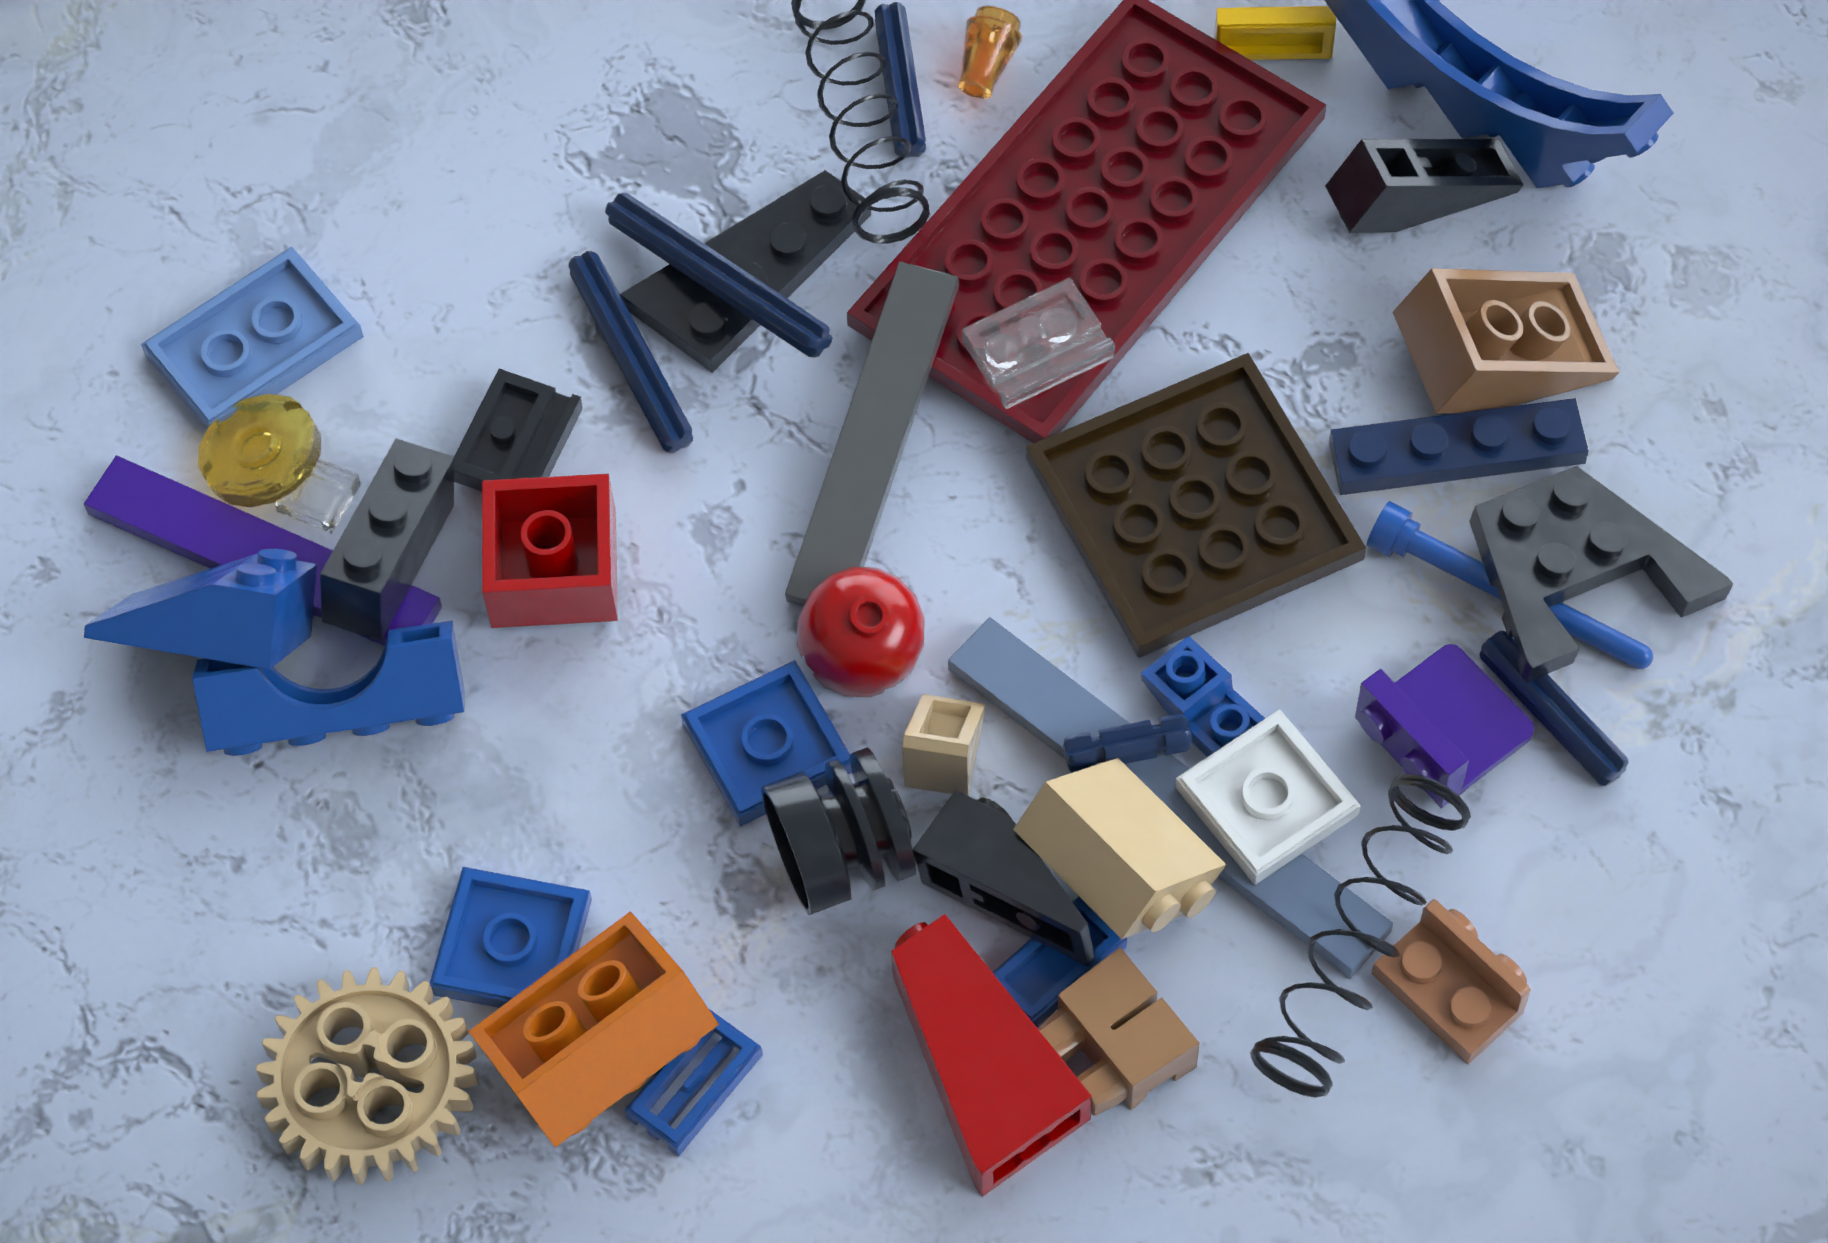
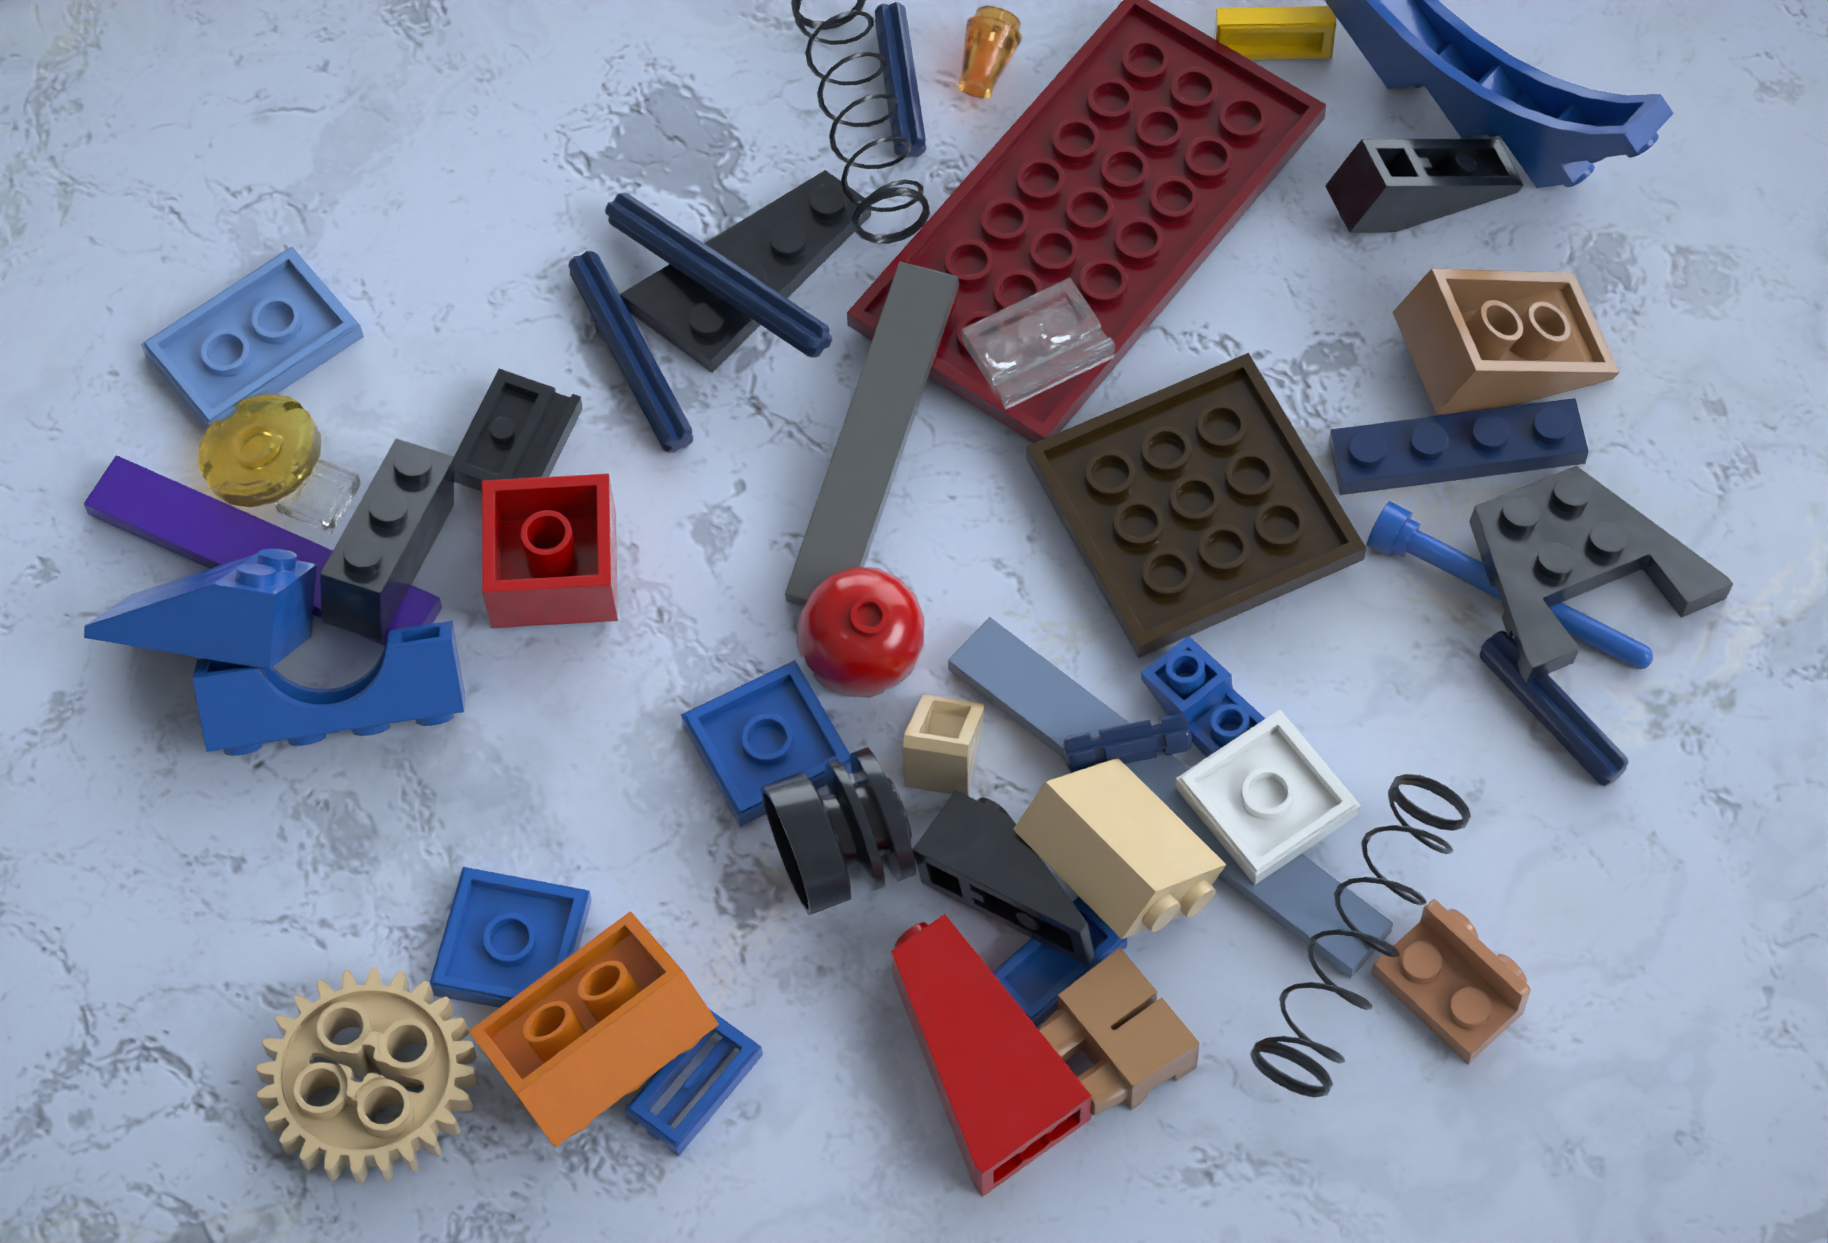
(1443, 720): dark purple bracket -> none

